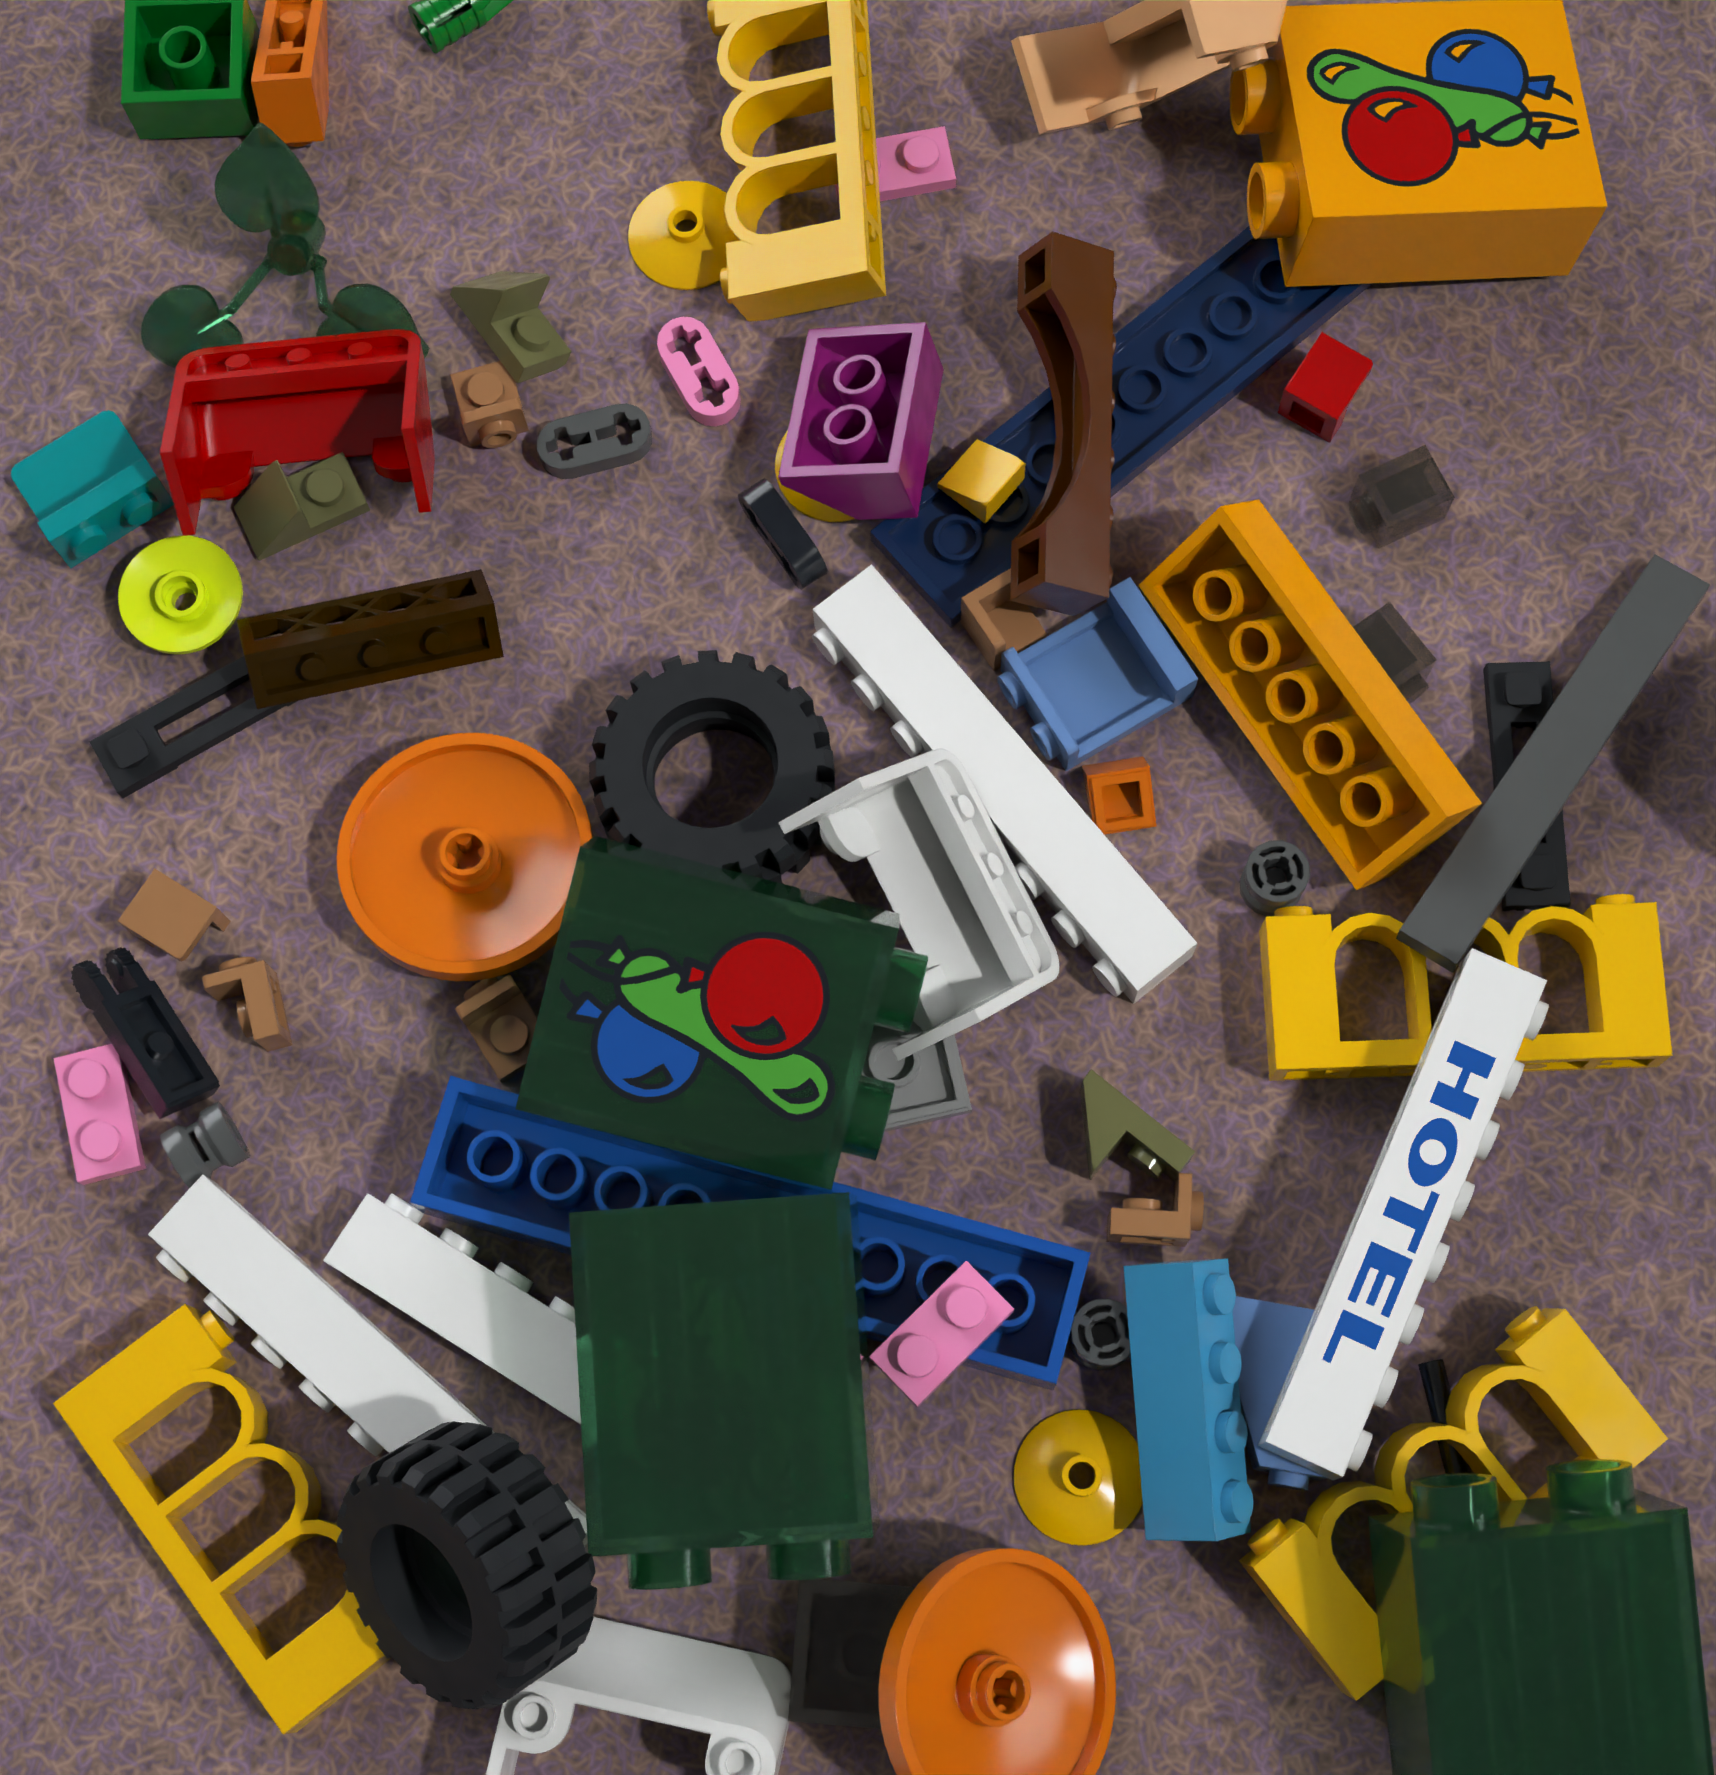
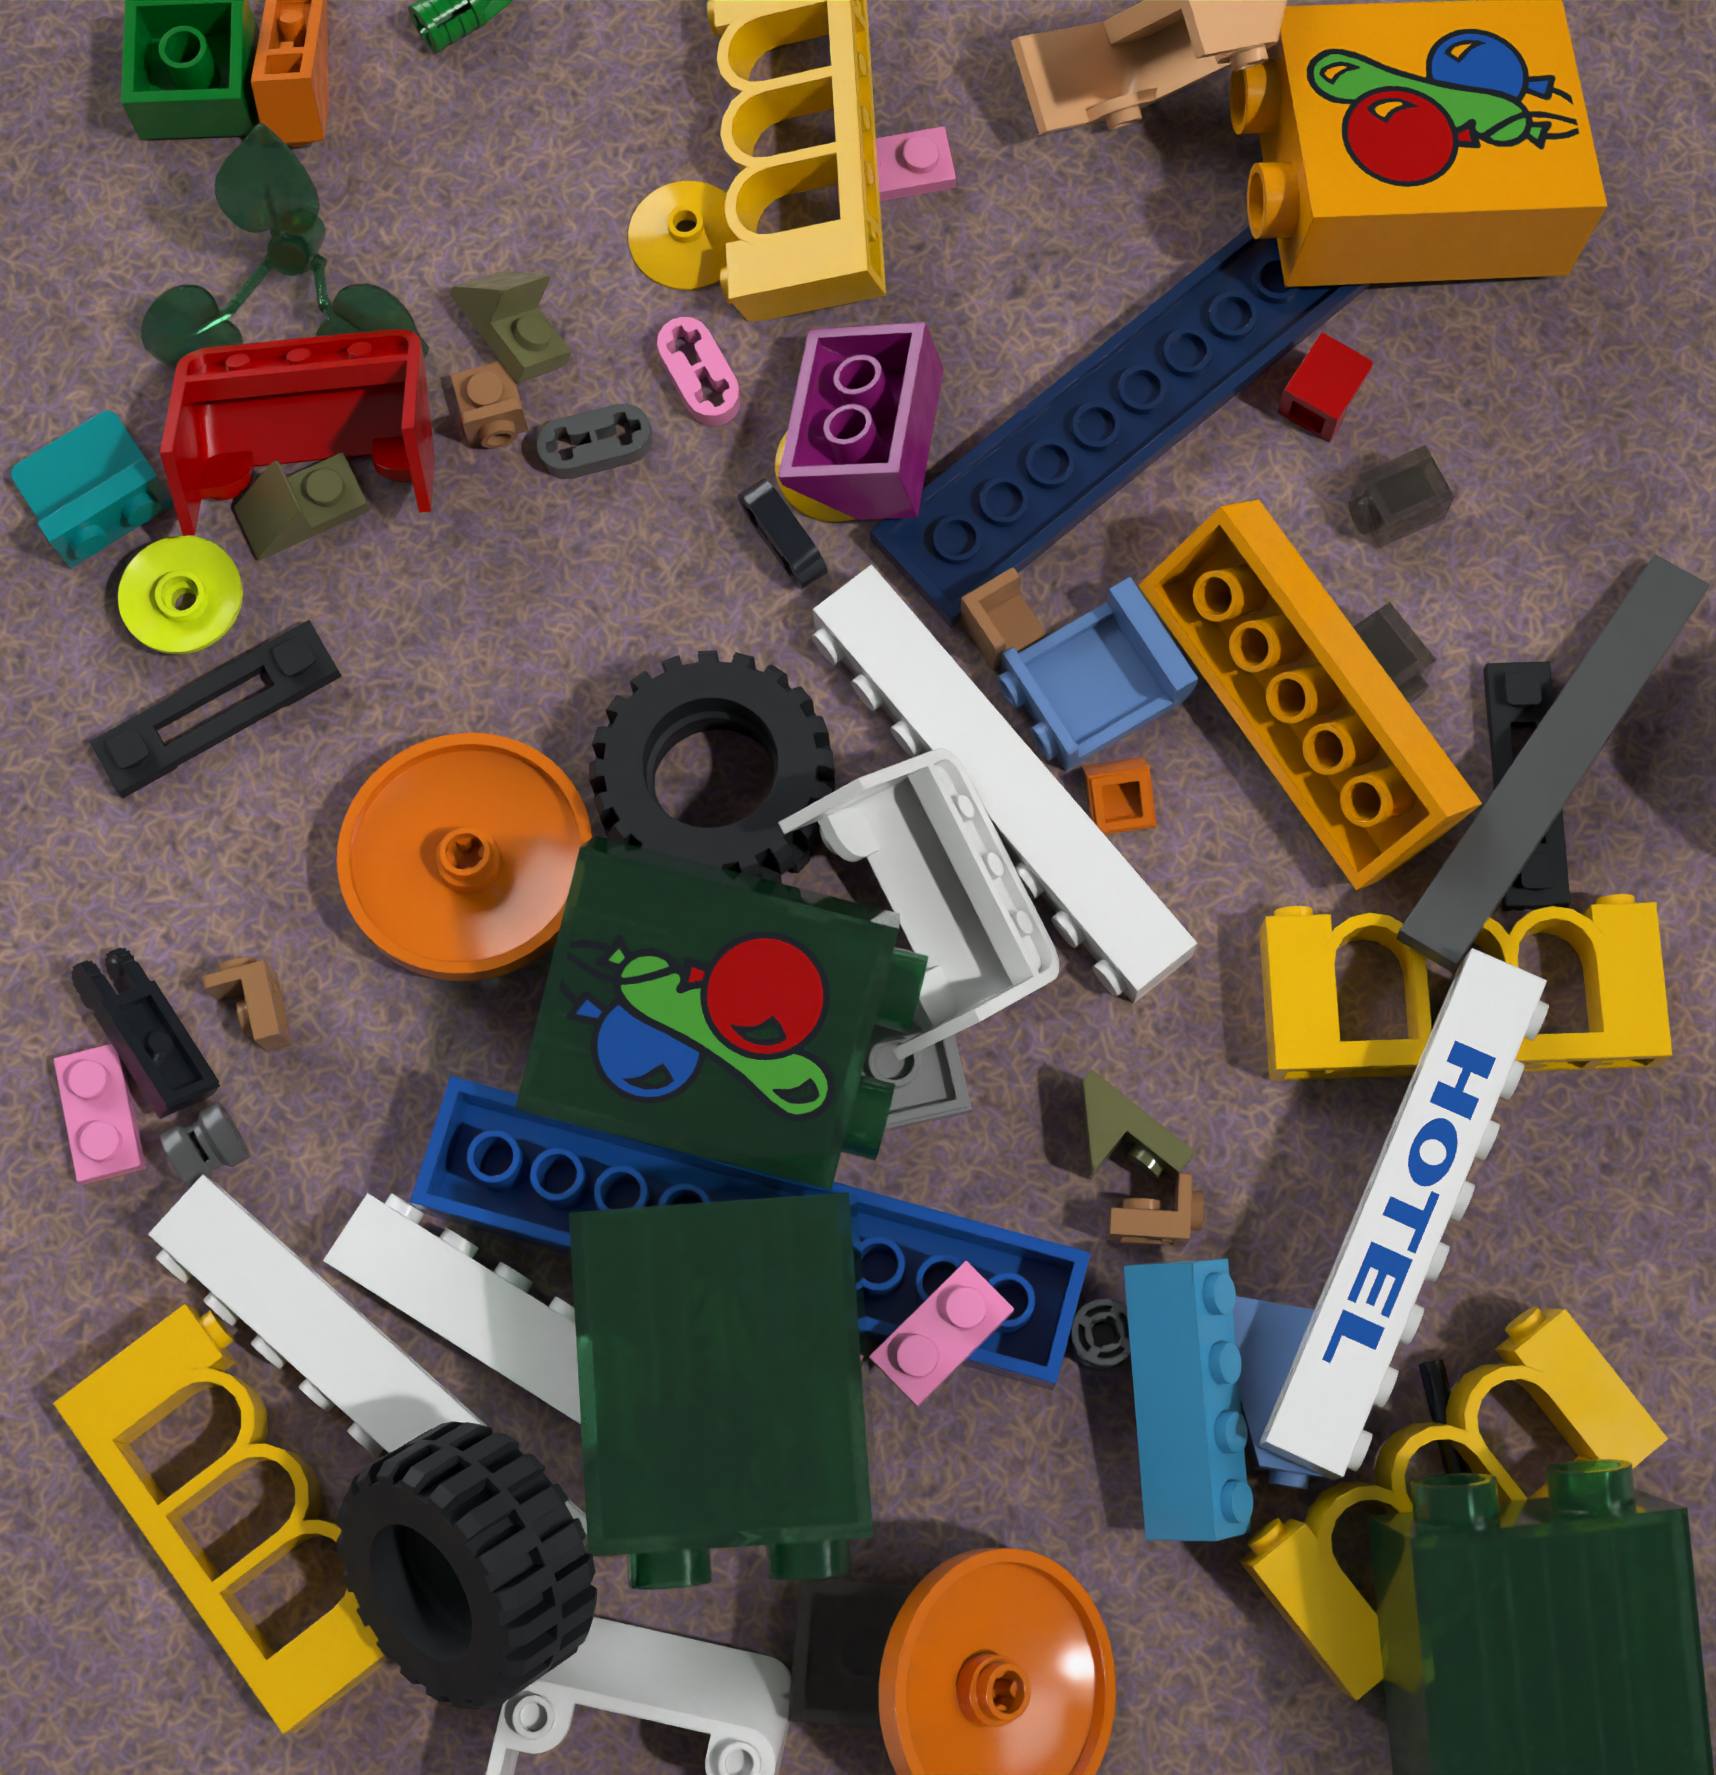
(170, 916): medium nougat panel -> none
(371, 642): dark brown fence -> none
(499, 1024): medium nougat bracket -> none
(983, 479): yellow slope -> none
(1044, 1483): yellow dish -> none
(1068, 309): reddish brown arch -> none
(1268, 889): dark grey wheel -> none

